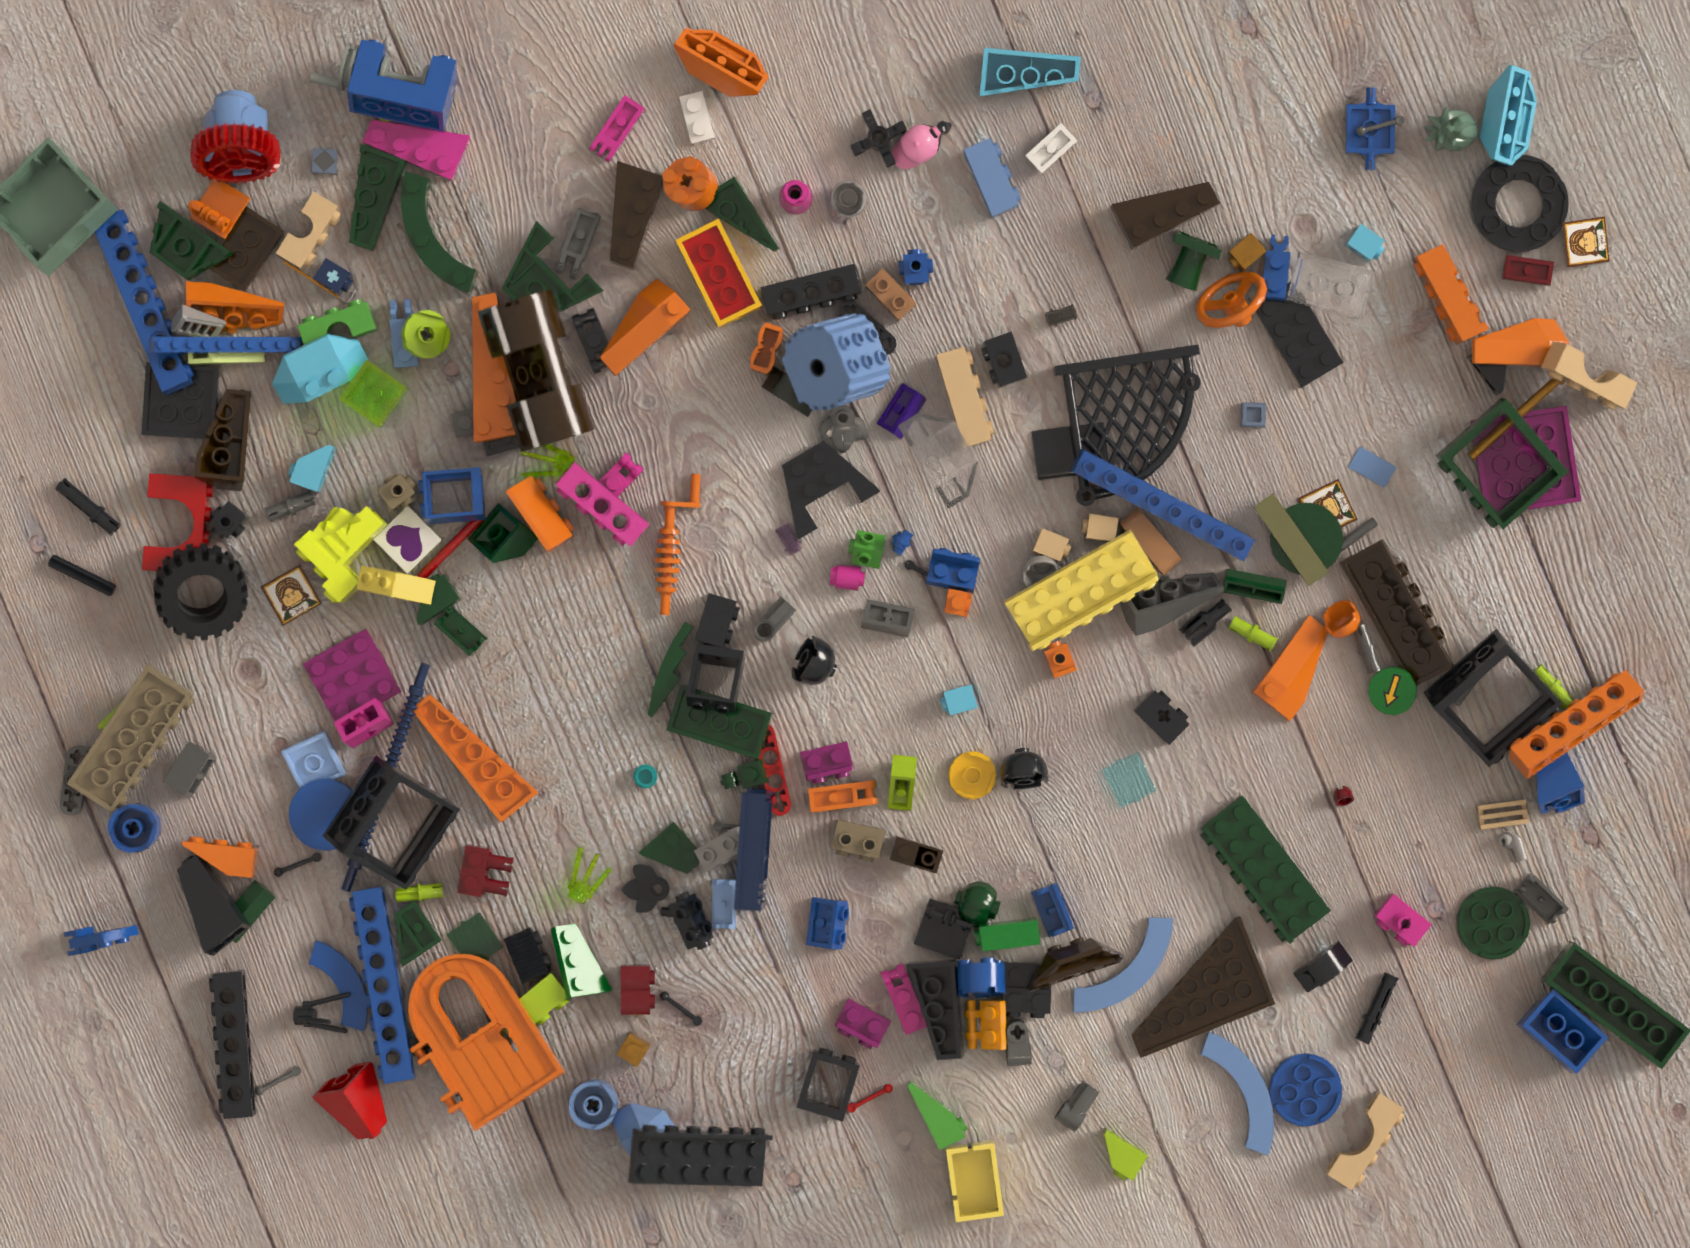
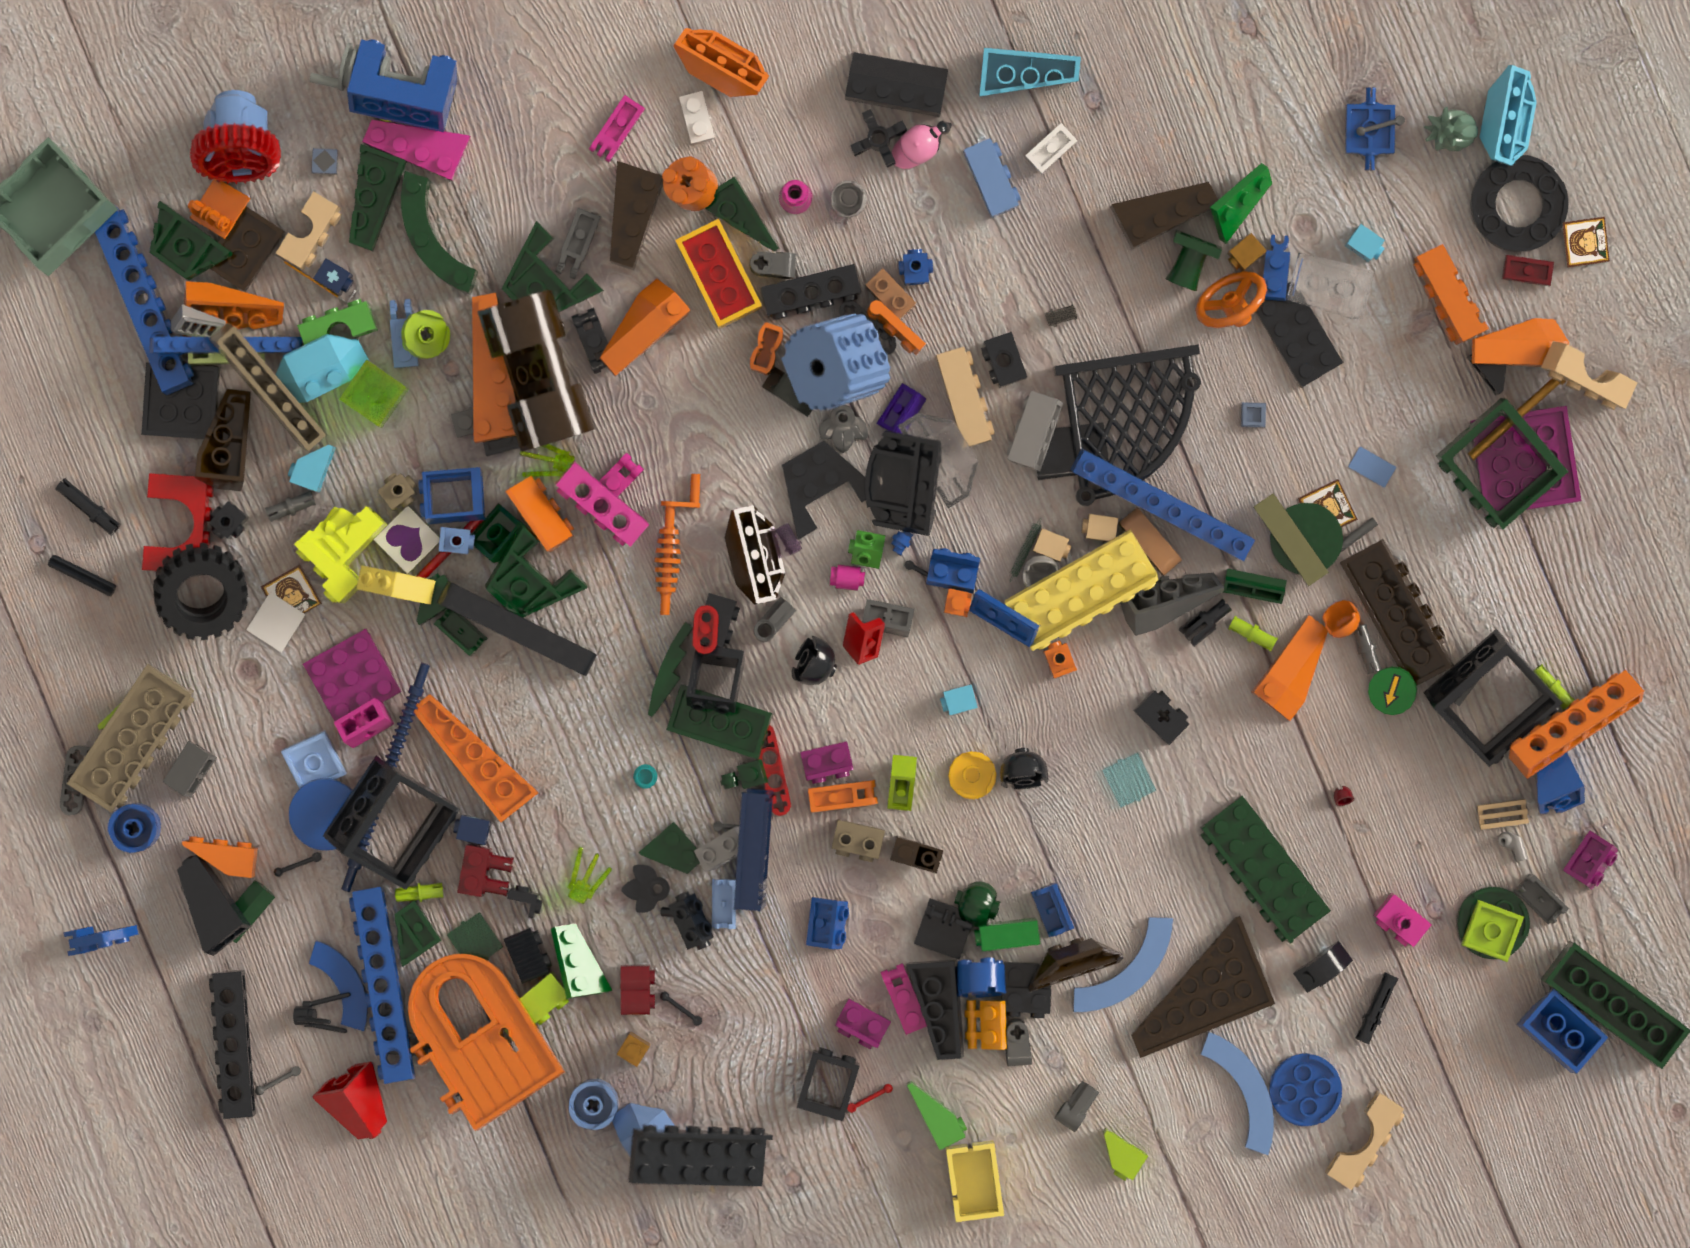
(267, 386): none -> dark tan brick
(275, 622): none -> white sticker
(448, 534): none -> medium blue brick
(472, 829): none -> dark blue brick
(516, 628): none -> black beam
(521, 585): none -> dark green wing
(522, 894): none -> black bracket
(705, 629): none -> red plate
(754, 554): none -> dark brown wedge
(779, 265): none -> dark grey piece
(863, 640): none -> red panel
(895, 327): none -> orange plate
(896, 84): none -> black slope
(903, 482): none -> black slope
(1004, 618): none -> blue tile
(1029, 546): none -> sand green piece
(1034, 430): none -> light grey brick
(1239, 201): none -> green wing
(1492, 930): none -> lime tile
(1591, 860): none -> magenta bracket

